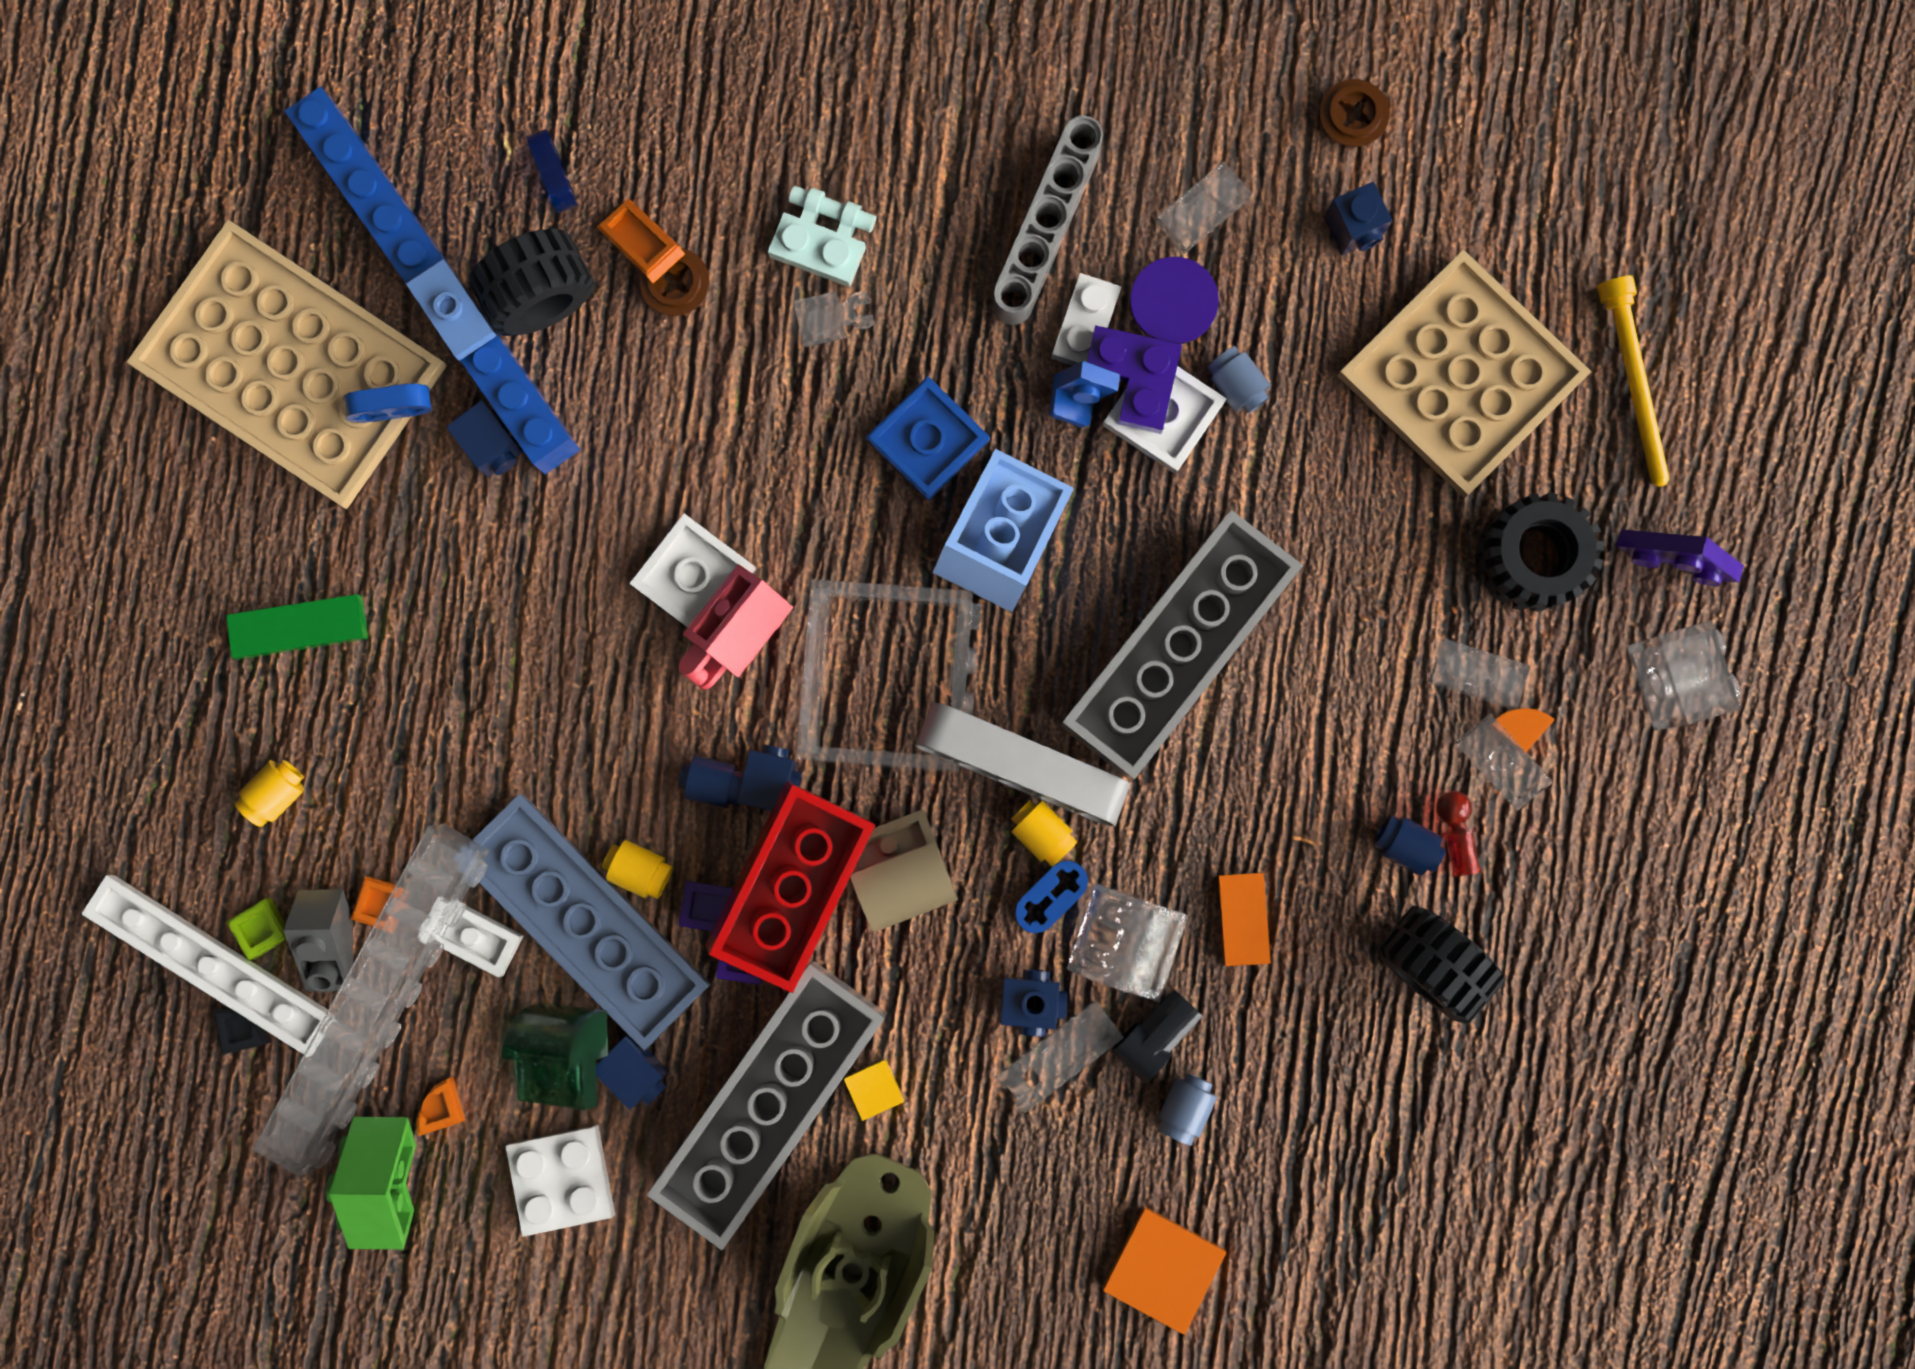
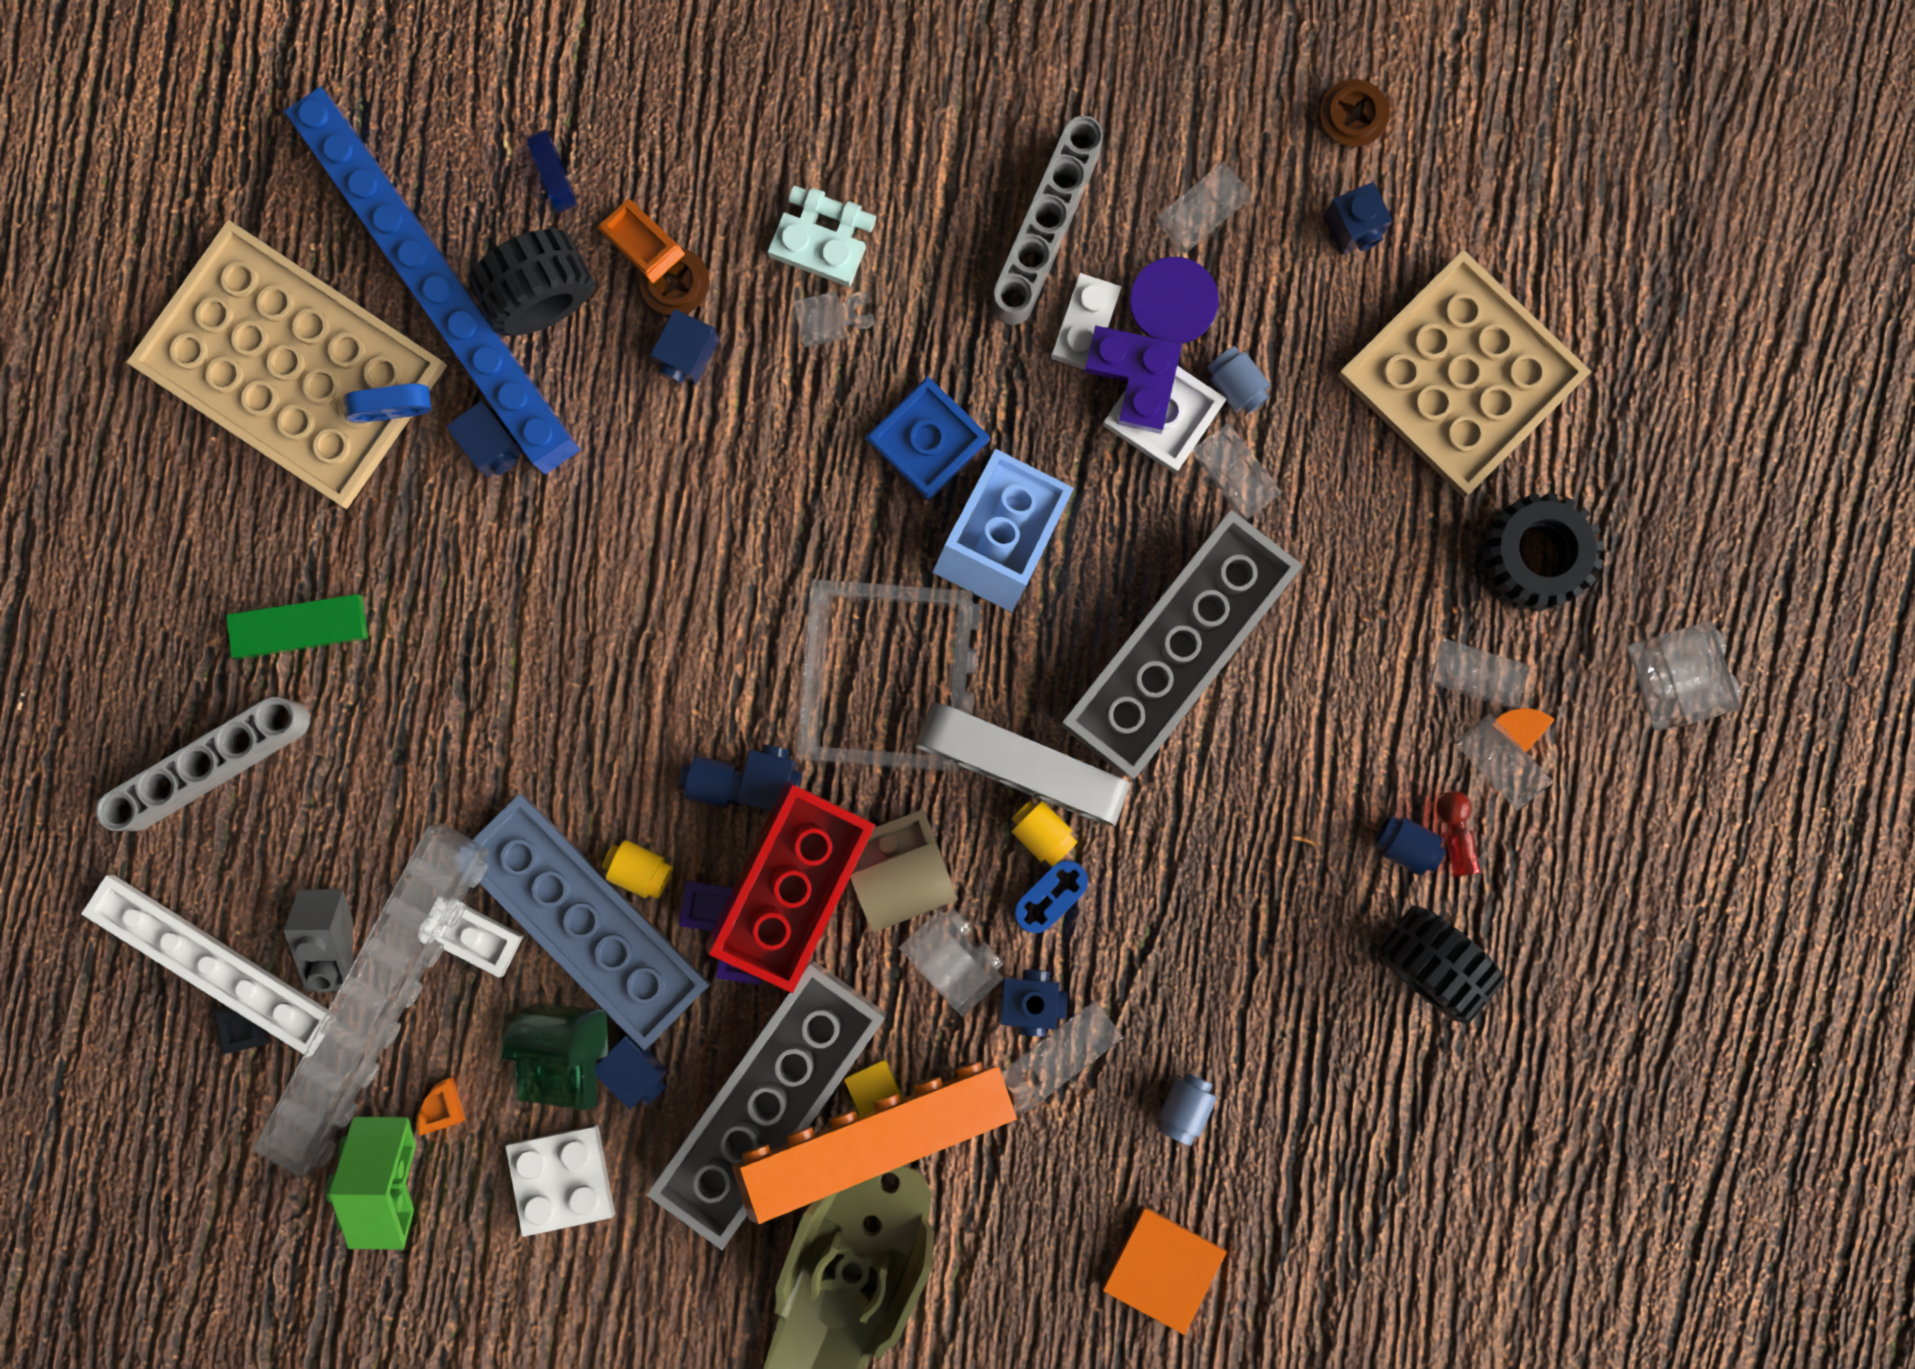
(183, 766): none -> light grey beam
(258, 929): lime tile -> none
(270, 792): yellow brick -> none
(371, 900): orange tile -> none
(451, 309): medium blue plate -> none
(684, 348): none -> dark blue brick
(687, 570): white plate -> none
(732, 628): coral brick -> none
(872, 1142): none -> orange brick
(953, 960): none -> clear brick
(1077, 390): blue bracket -> none
(1127, 943): clear brick -> none
(1149, 1043): black piece -> none
(1236, 472): none -> clear plate
(1243, 919): orange tile -> none
(1618, 298): yellow piece -> none
(1688, 553): dark purple plate -> none

